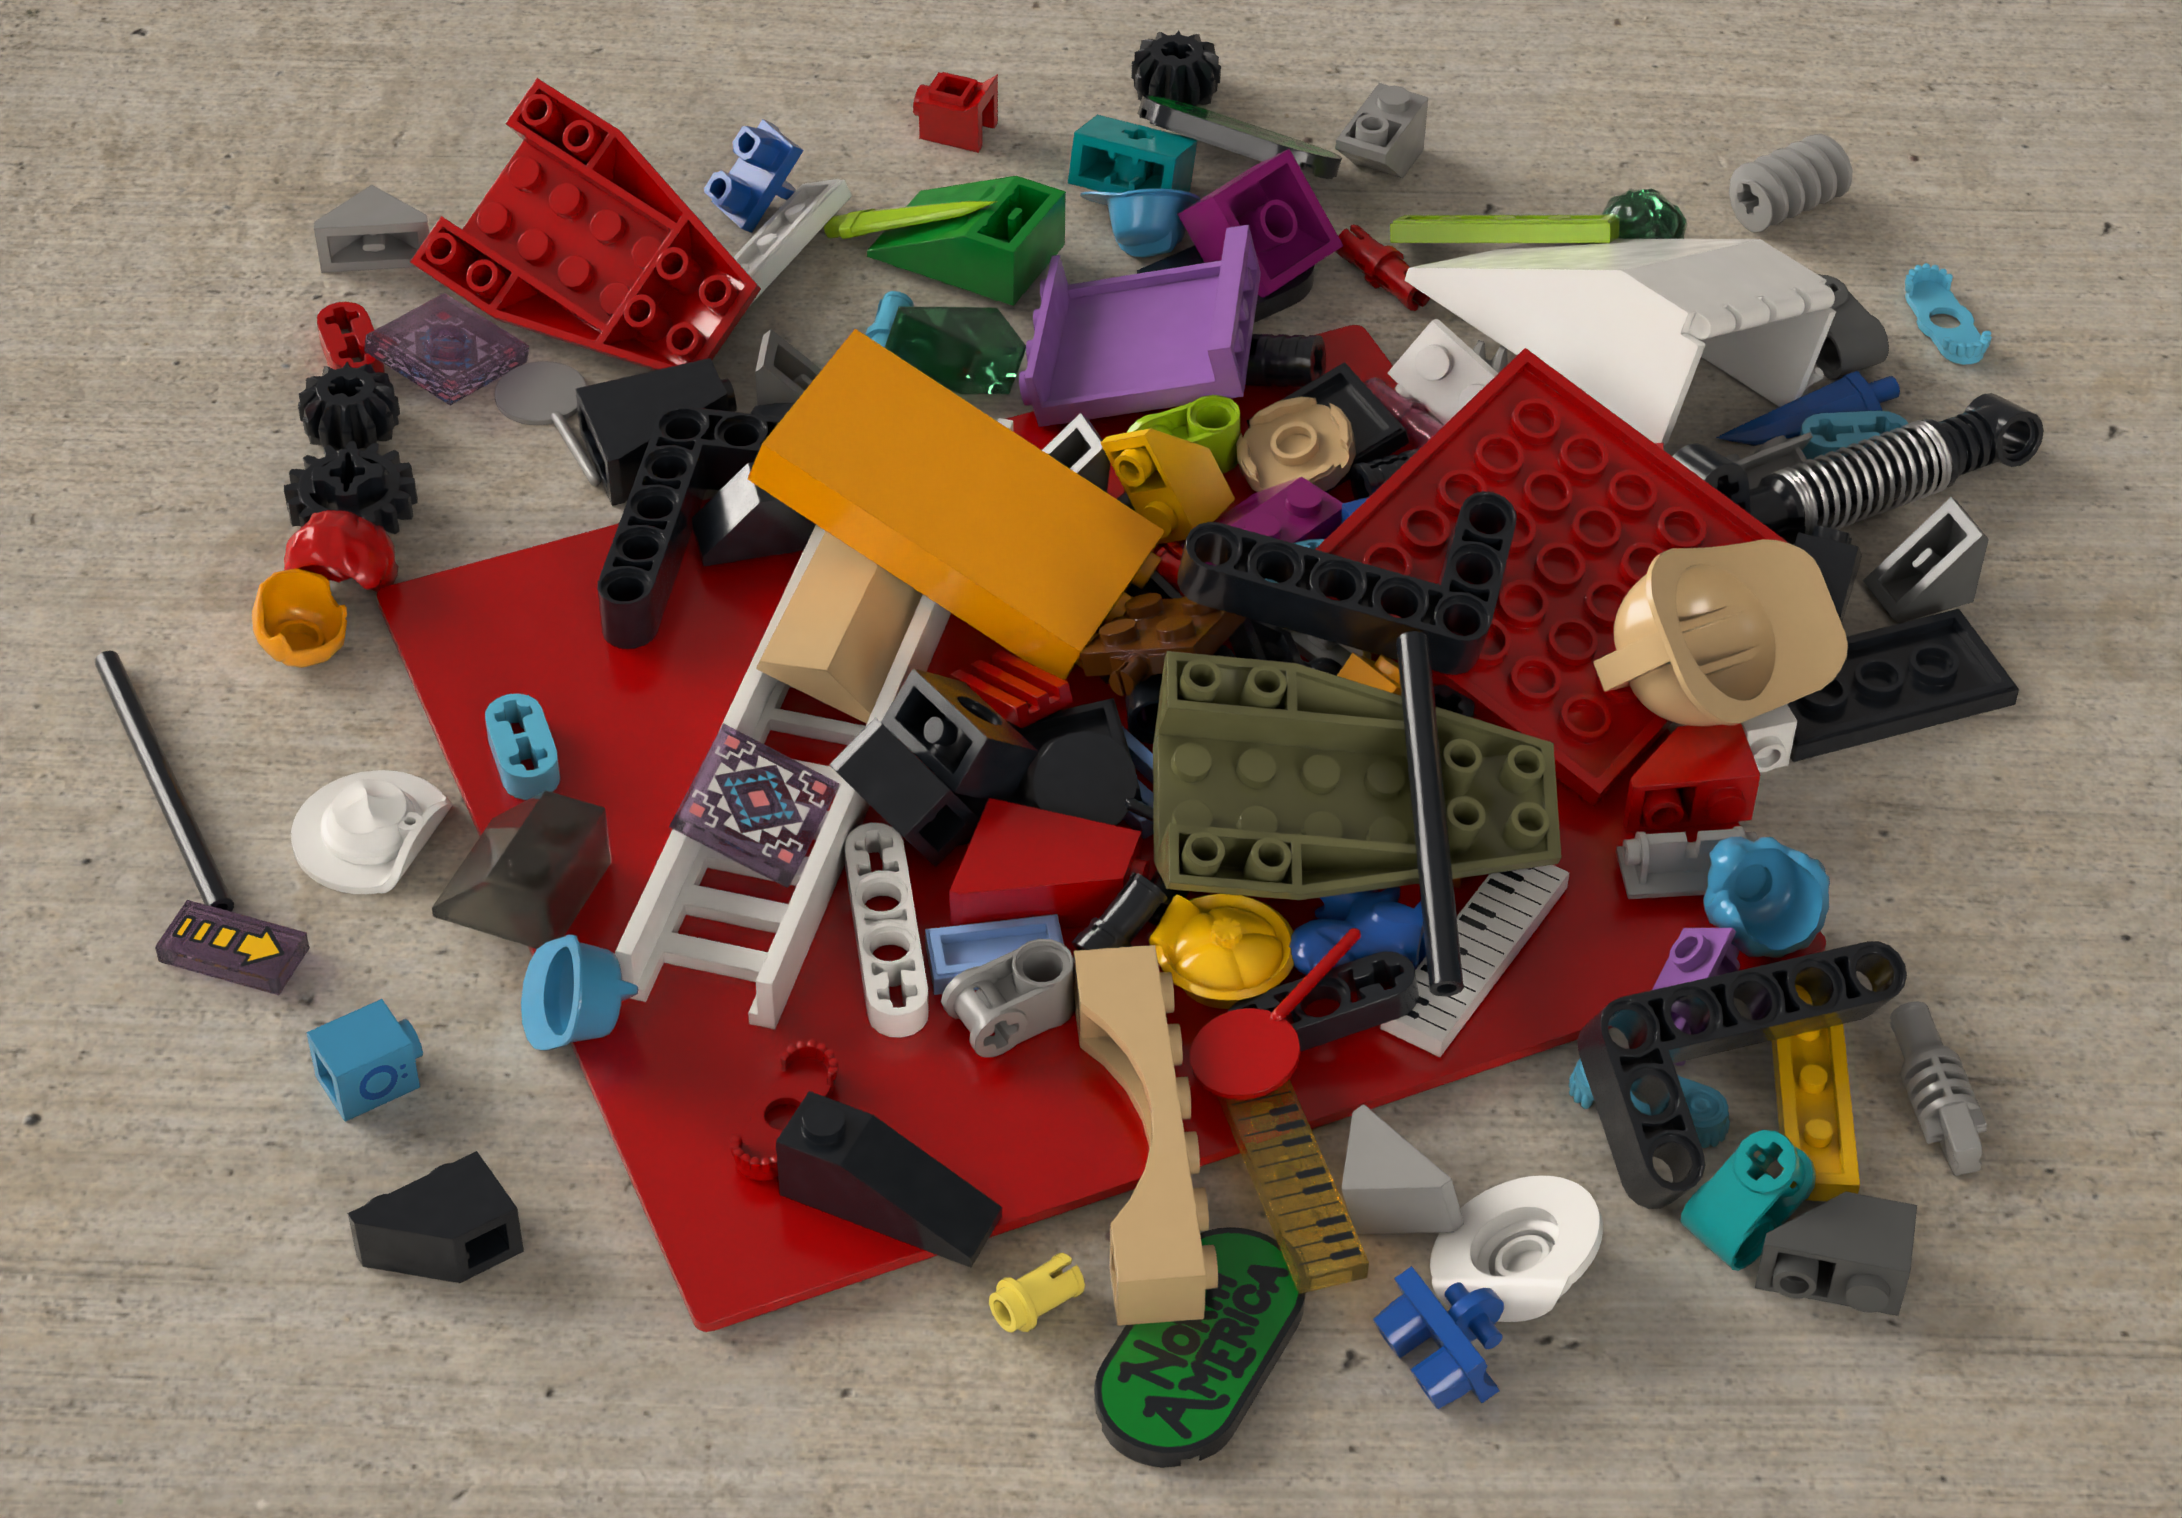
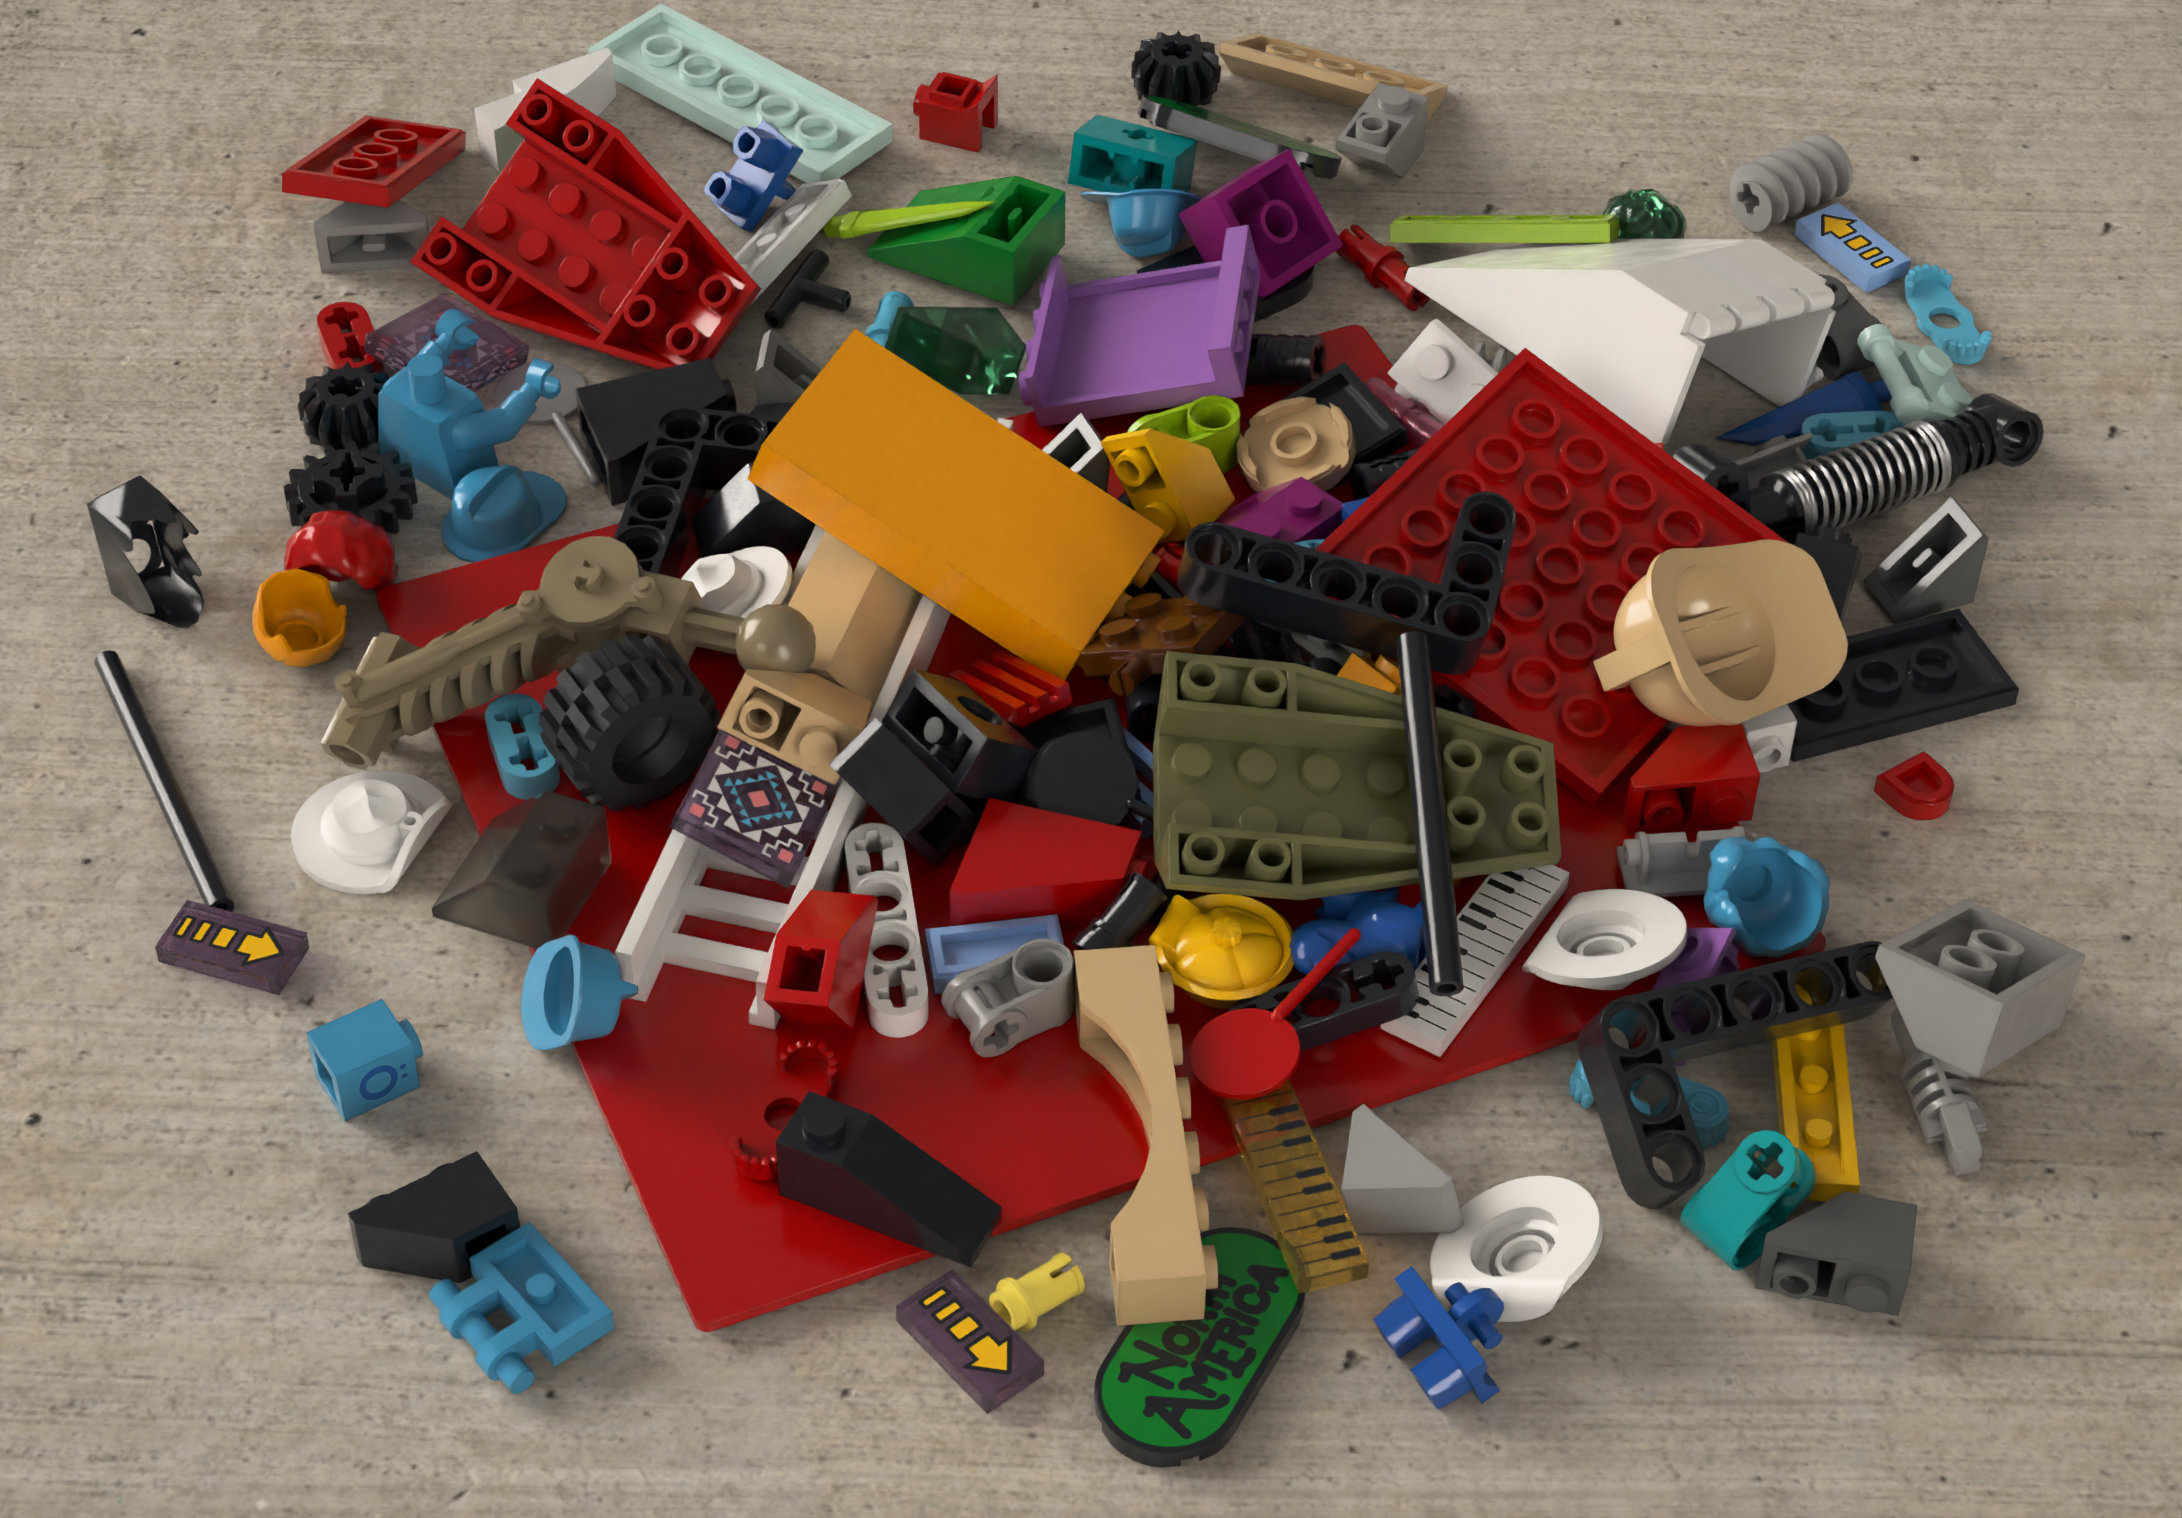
(158, 592): none -> black piece
(374, 161): none -> red tile
(443, 423): none -> dark azure torso
(500, 511): none -> dark azure piece
(541, 1296): none -> dark azure plate
(584, 598): none -> dark tan piece
(585, 80): none -> white slope
(629, 722): none -> black tyre
(734, 87): none -> light aqua plate
(742, 580): none -> white hat
(796, 718): none -> tan slope
(804, 288): none -> black piece
(822, 959): none -> red slope
(969, 1341): none -> clear purple tile
(1319, 71): none -> tan slope
(1609, 940): none -> white hat
(1852, 247): none -> light blue tile
(1915, 376): none -> light aqua plate
(1917, 788): none -> red tile
(1977, 986): none -> light grey slope

